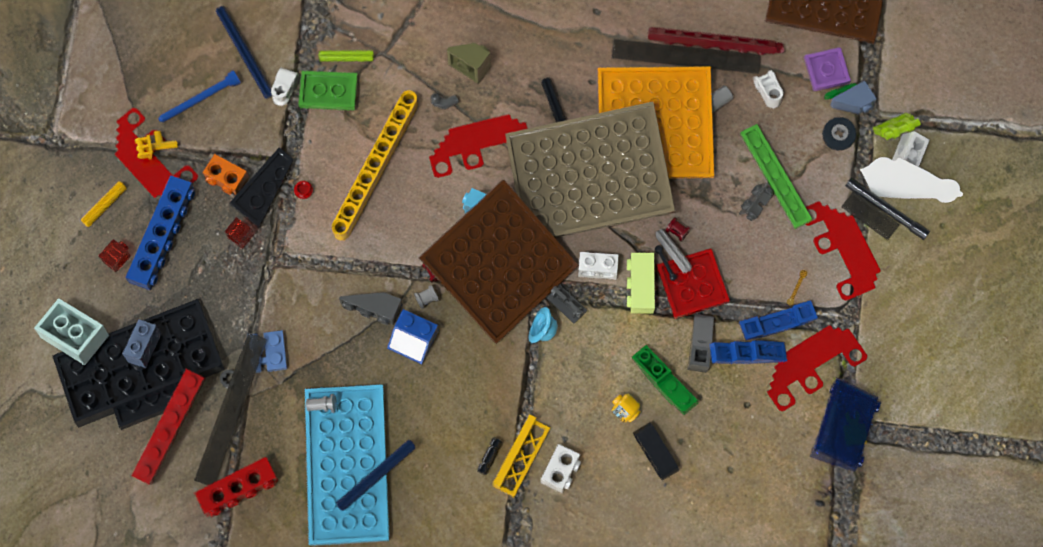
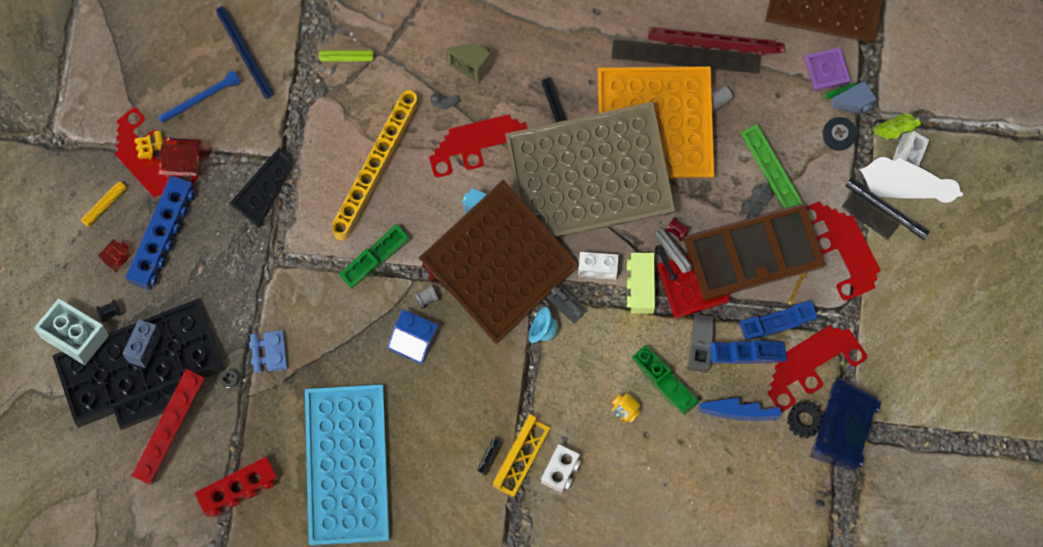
(108, 310): none -> black bush
(180, 157): none -> clear red slope
(228, 171): orange brick -> none
(230, 409): clear smoke tile -> none
(239, 233): clear red brick -> none
(284, 86): white piece -> none
(303, 190): red plate -> none
(322, 404): light grey pin -> none
(328, 90): bright green plate -> none
(375, 256): none -> green slope
(375, 475): dark blue axle -> none
(378, 305): dark grey slope -> none
(656, 451): black beam -> none
(732, 410): none -> blue slope
(754, 252): none -> door
(767, 86): white piece -> none
(794, 424): none -> black tyre

